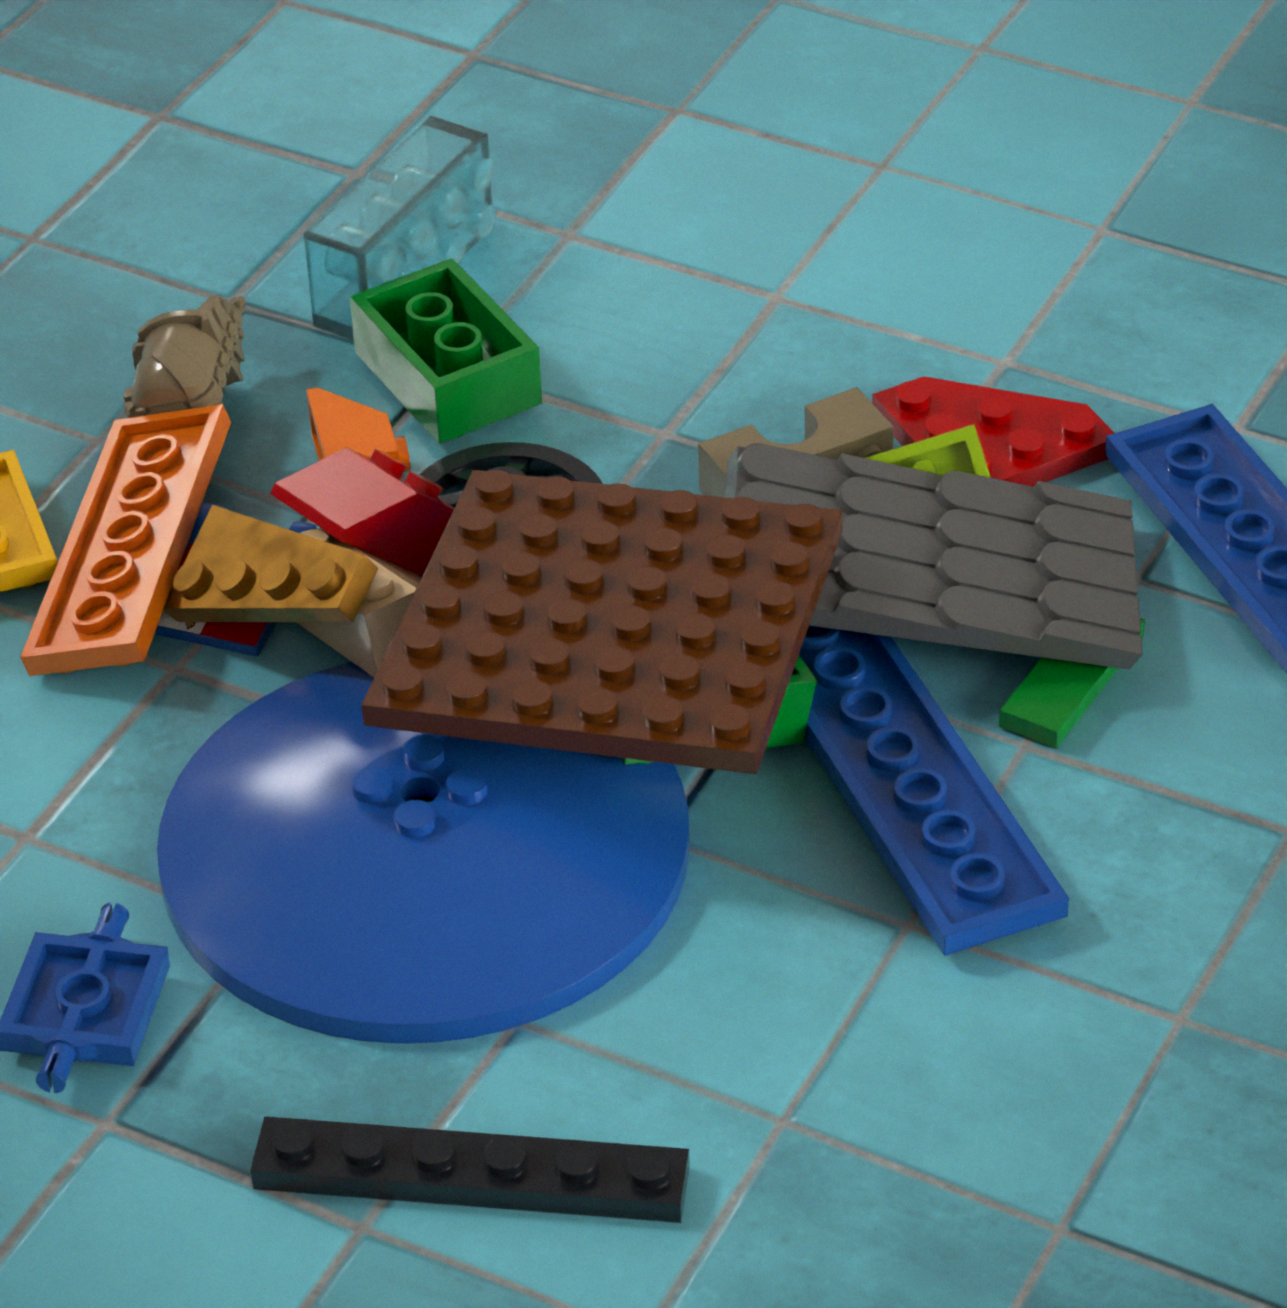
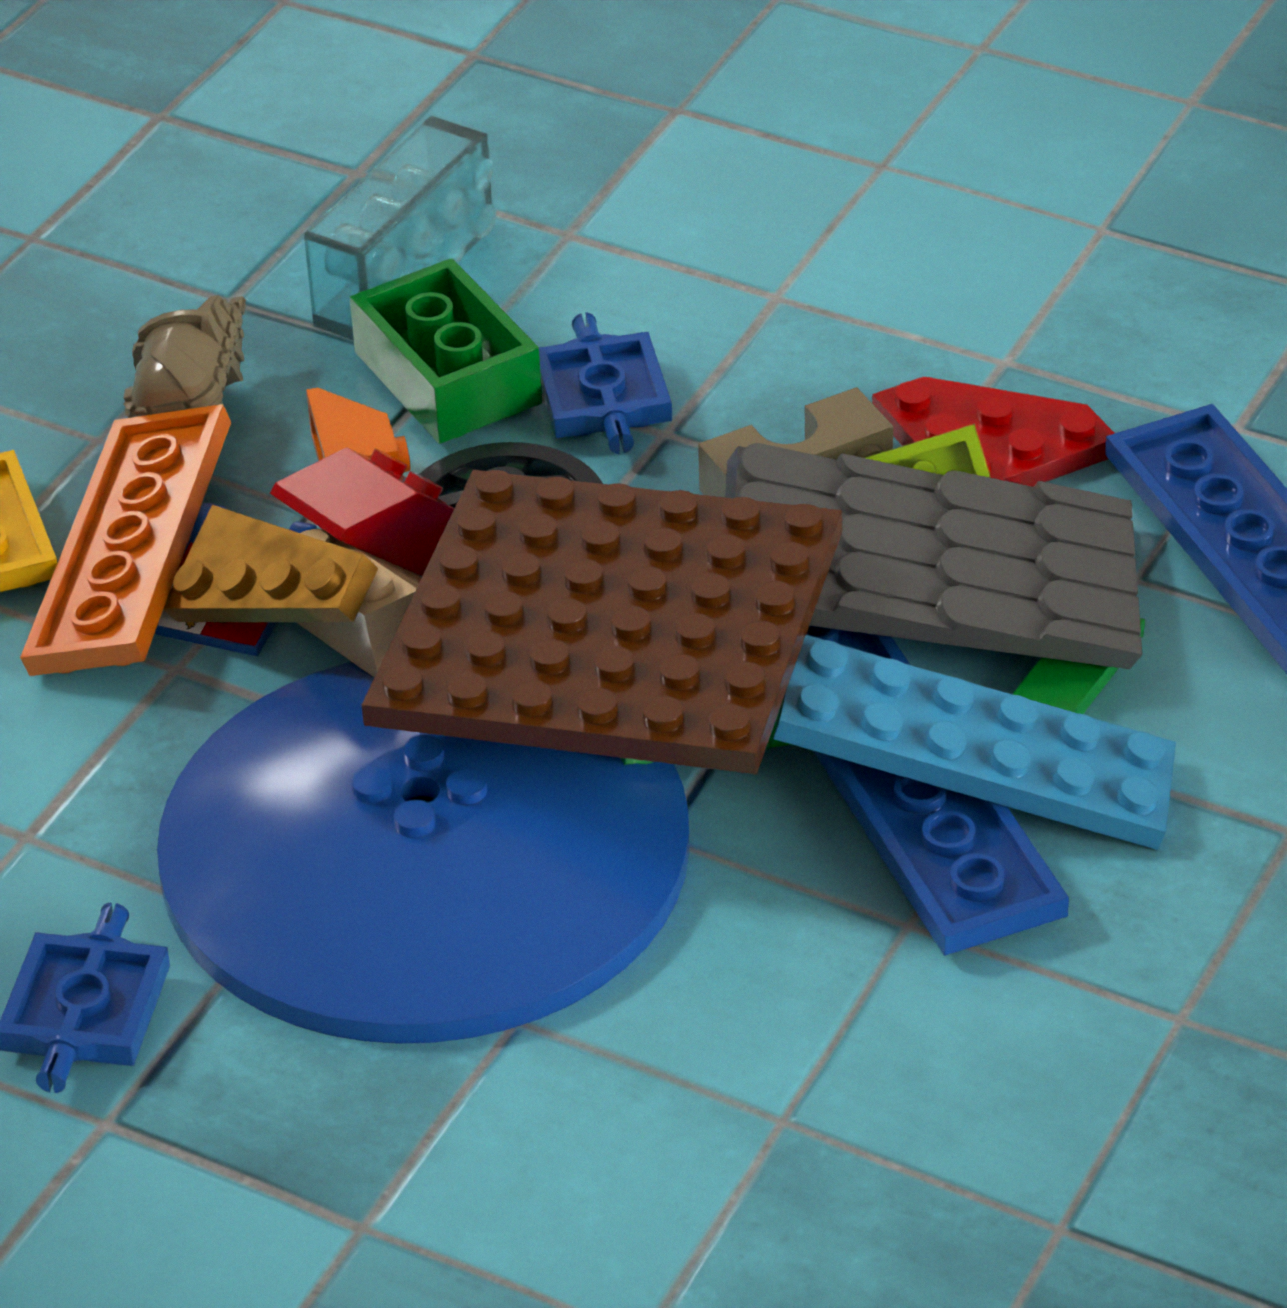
(471, 1169): black plate -> none
(603, 384): none -> blue plate
(978, 741): none -> dark azure plate

